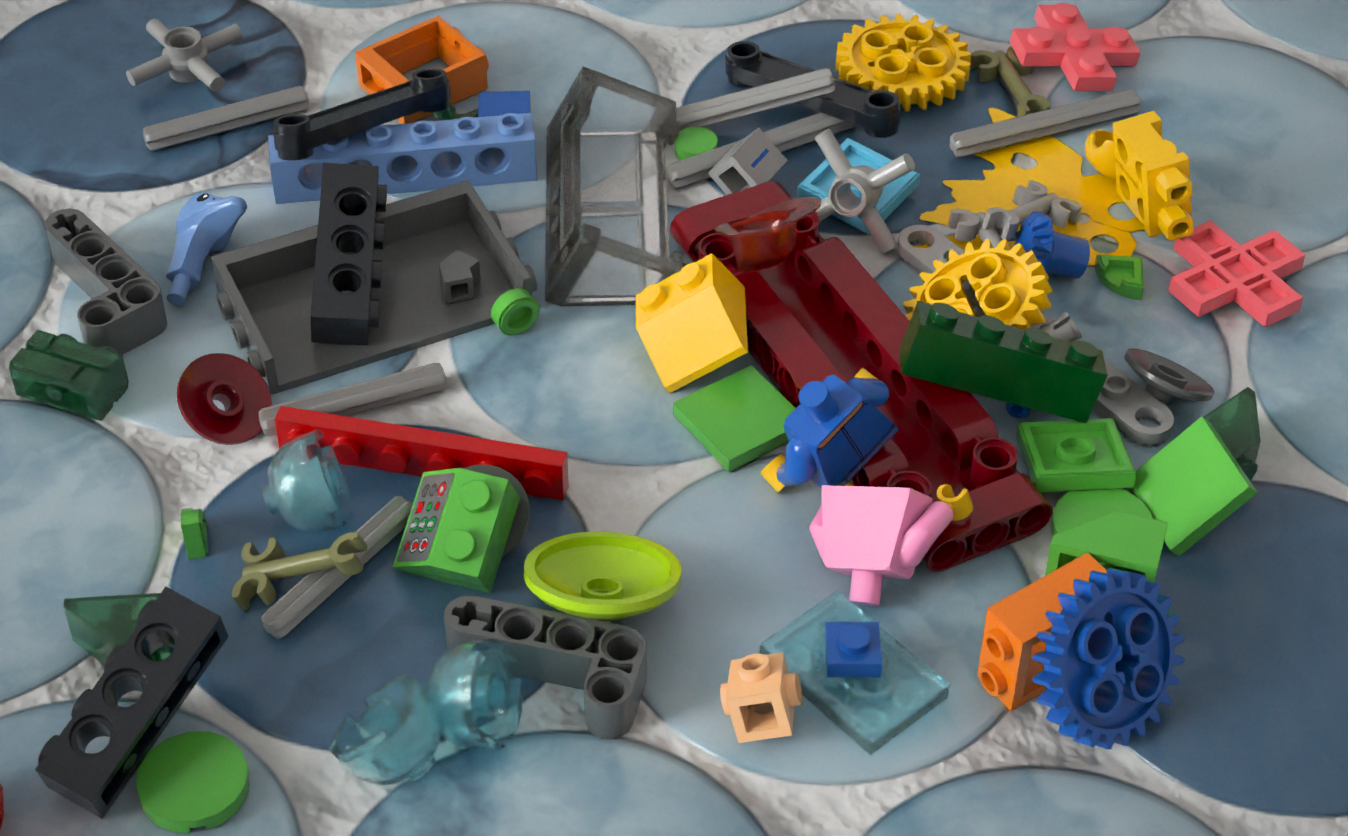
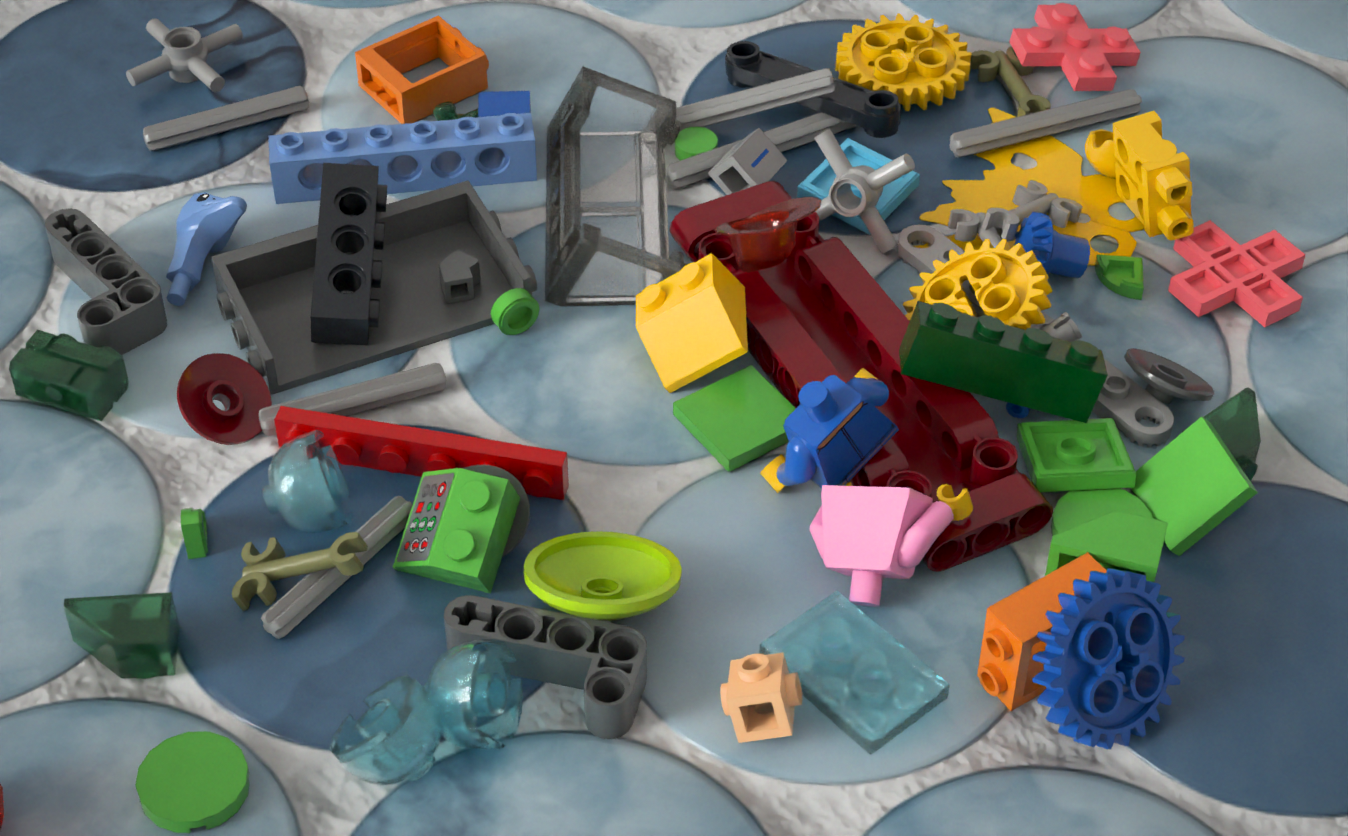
(100, 777): black brick -> none
(299, 134): black piece -> none
(853, 649): blue plate -> none

